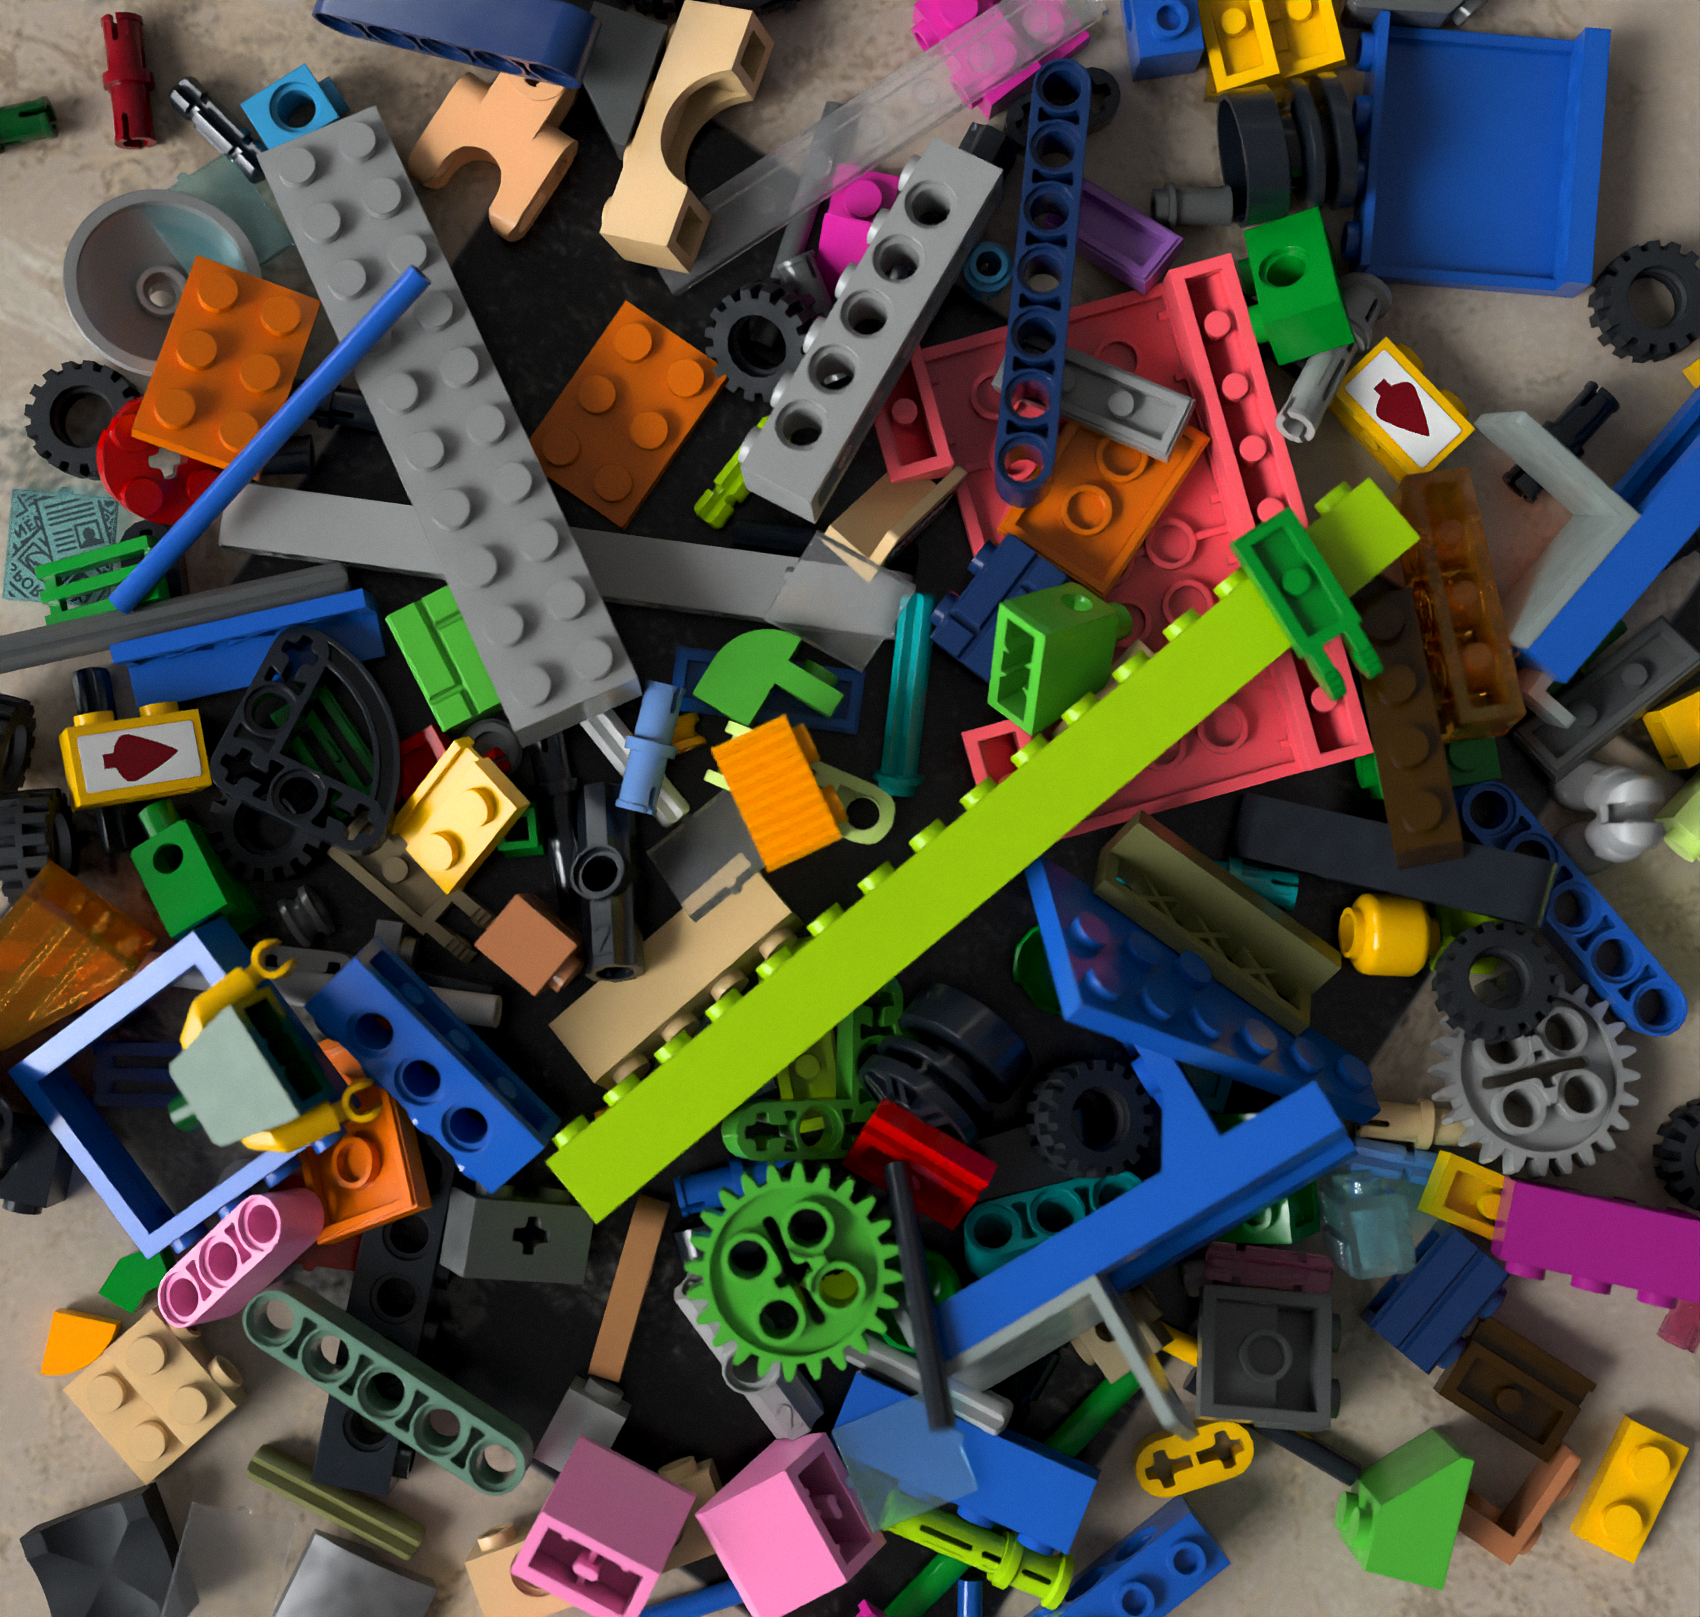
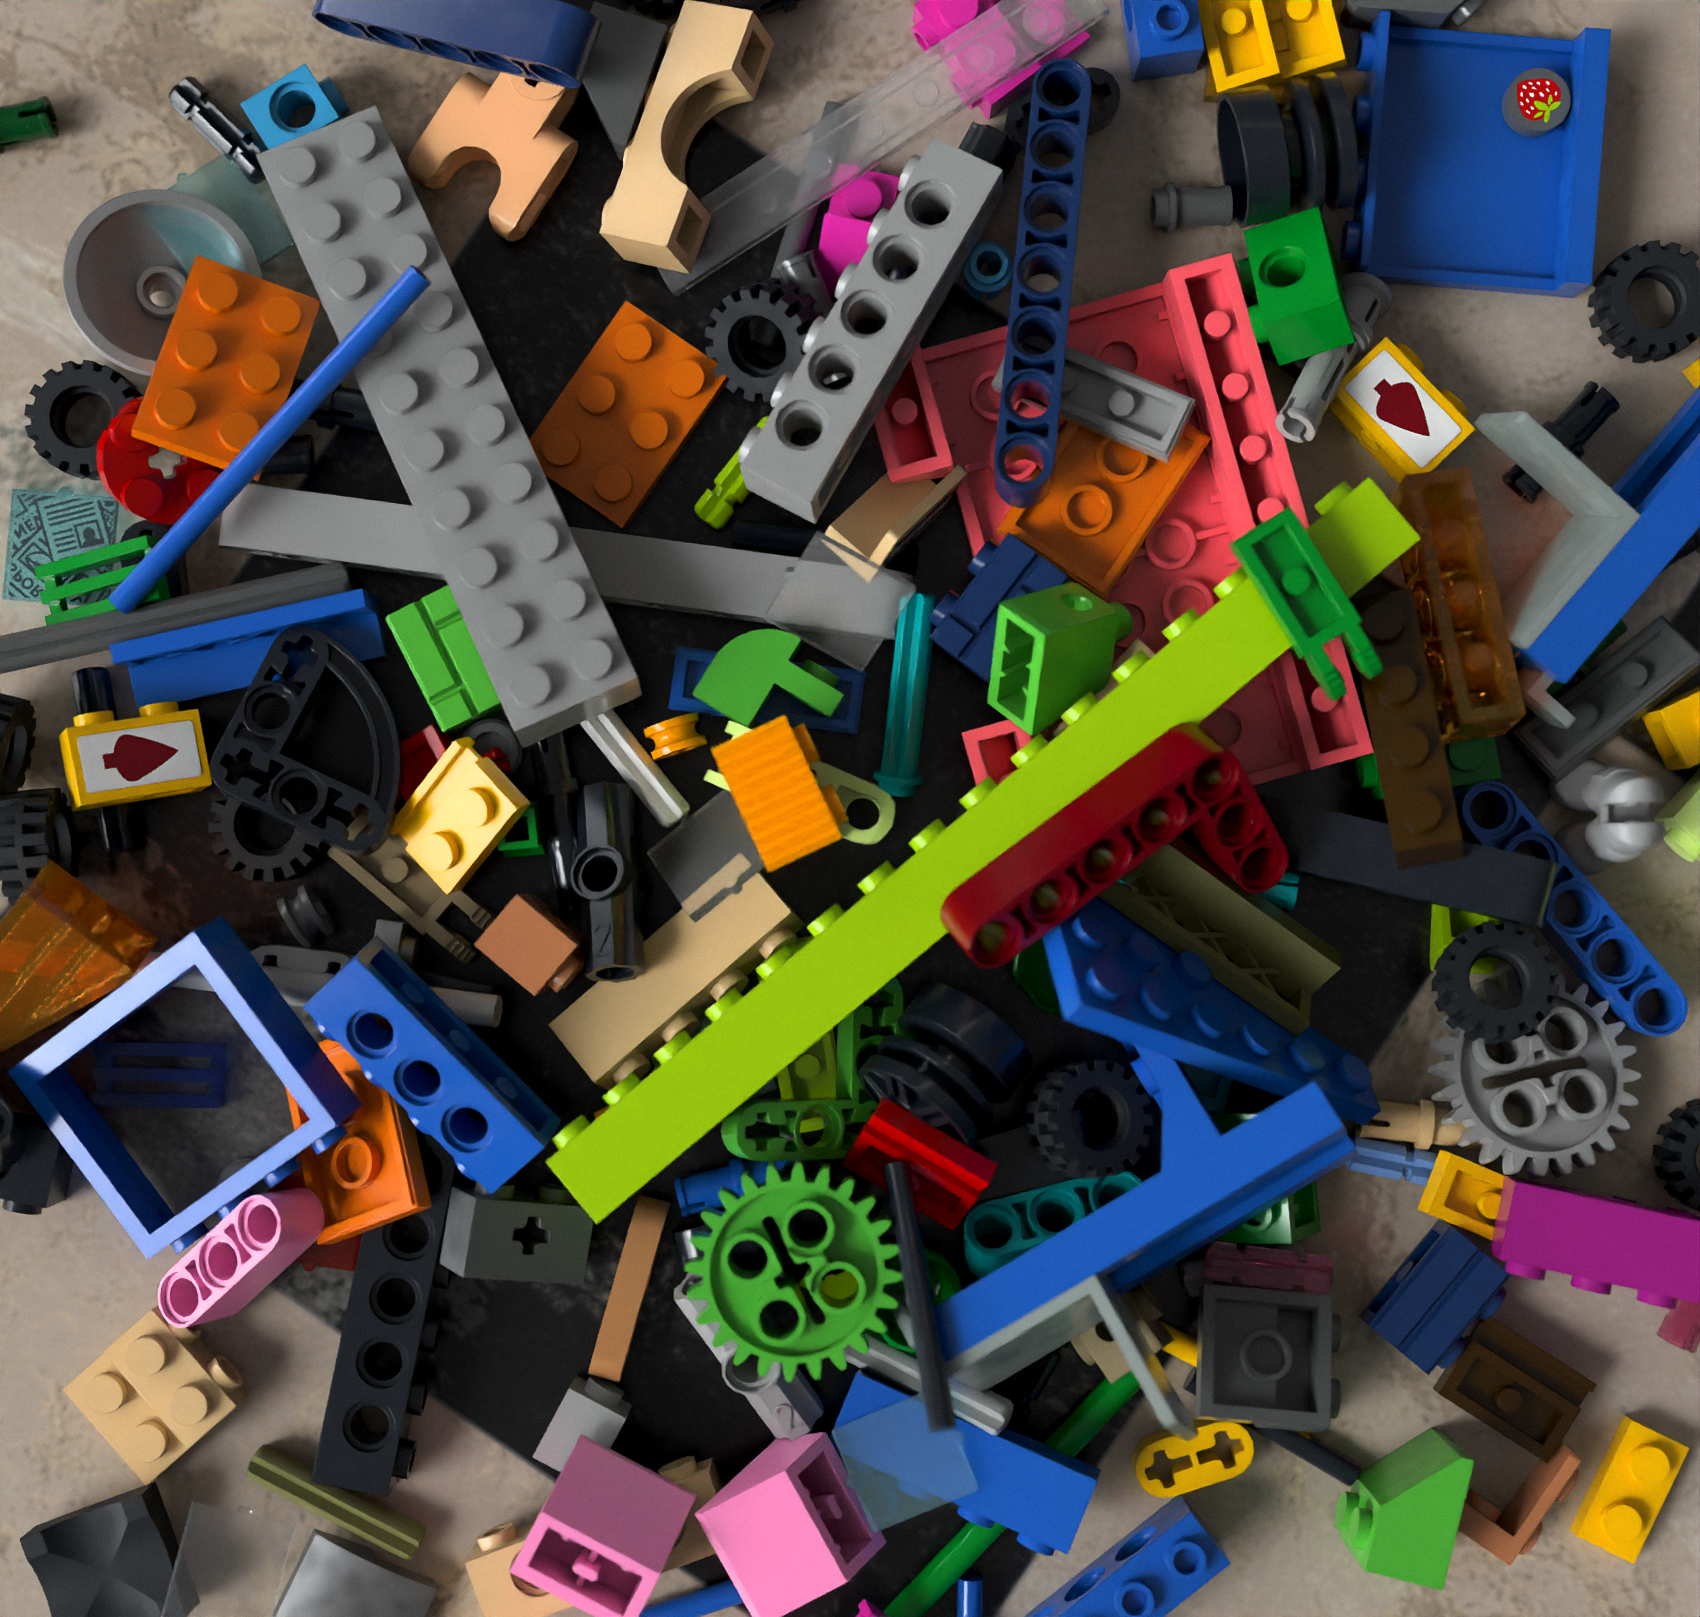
(77, 1340): light orange tile -> none
(128, 80): dark red pin -> none
(136, 1278): green piece -> none
(188, 877): green torso -> none
(250, 1069): torso -> none
(330, 745): green tile -> none
(356, 1386): sand green beam -> none
(650, 747): medium blue pin -> none
(998, 1555): lime pin -> none
(1110, 830): none -> dark red beam
(1121, 239): medium lavender tile -> none
(1365, 1225): clear light blue brick -> none
(1388, 935): yellow head -> none
(1536, 102): none -> tile

